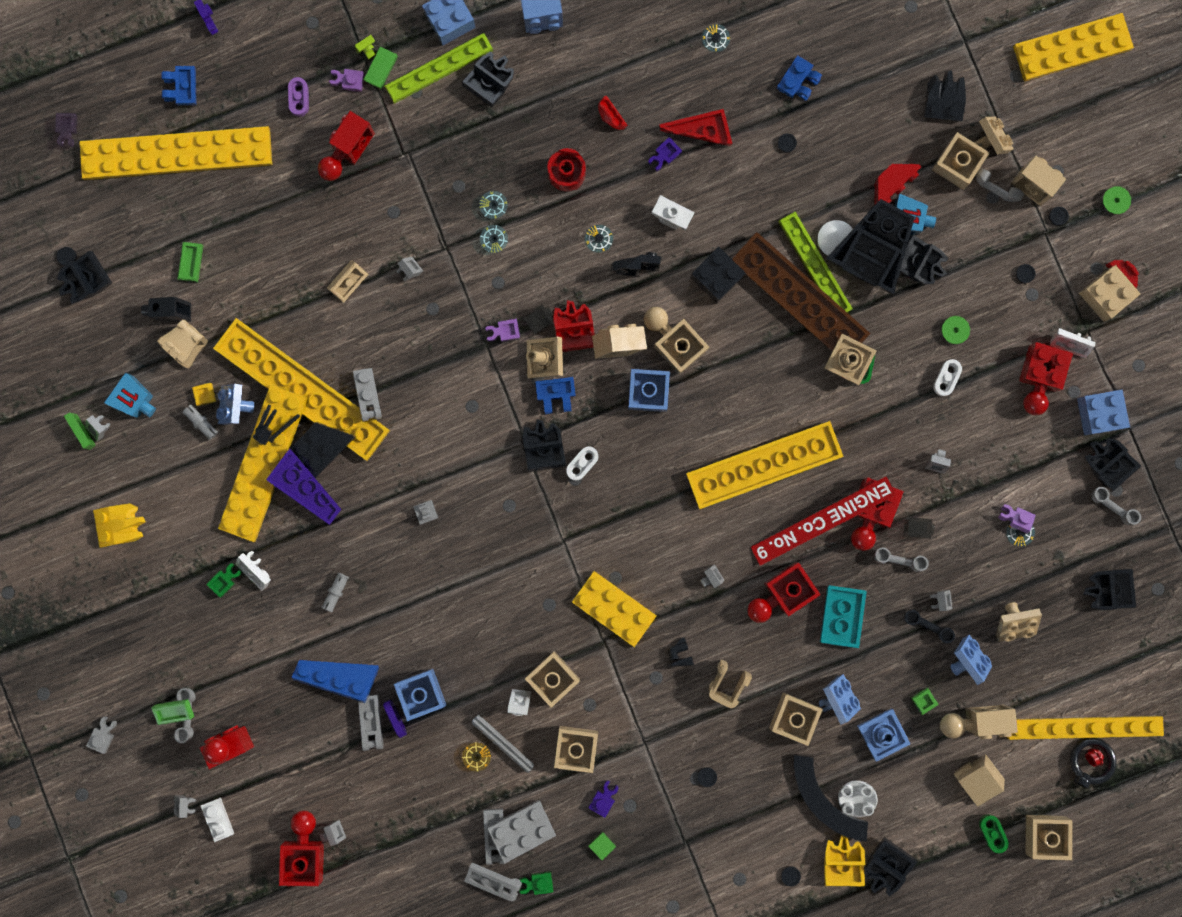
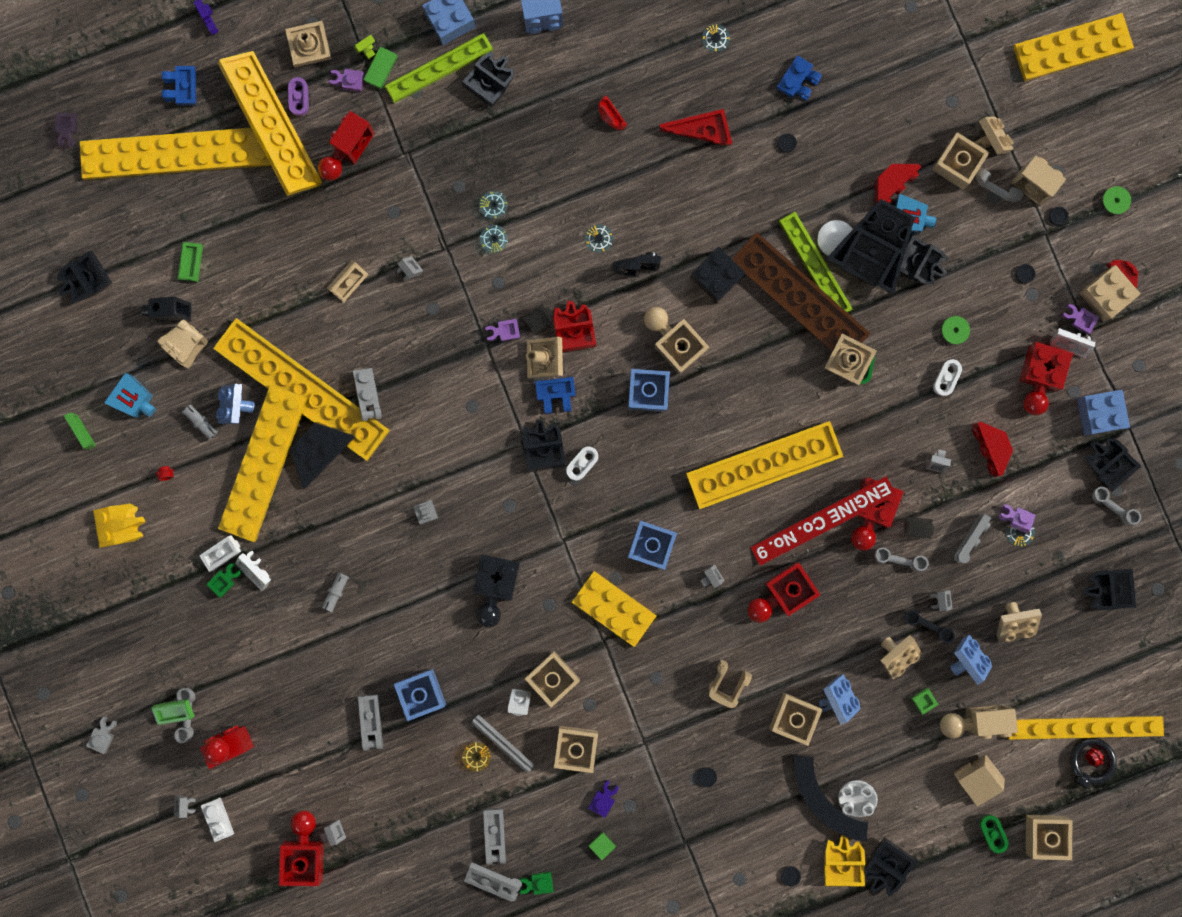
(66, 255): black piece -> none
(95, 428): light grey tile -> none
(164, 473): none -> red plate
(204, 394): yellow tile -> none
(220, 553): none -> white plate
(264, 433): black plant -> none
(269, 123): none -> yellow plate
(299, 484): dark purple wing -> none
(308, 44): none -> tan plate
(338, 678): blue wing -> none
(395, 719): dark purple tile -> none
(489, 614): none -> black brick
(521, 831): light grey plate -> none
(559, 162): red brick -> none
(619, 341): tan brick -> none
(652, 545): none -> medium blue brick
(666, 153): dark purple plate -> none
(672, 214): white brick -> none
(679, 647): black piece -> none
(843, 616): teal plate -> none
(883, 734): medium blue plate -> none
(900, 655): none -> tan plate
(945, 98): black plate -> none
(972, 538): none -> light grey plate
(994, 446): none -> red slope
(1083, 319): none -> medium lavender plate

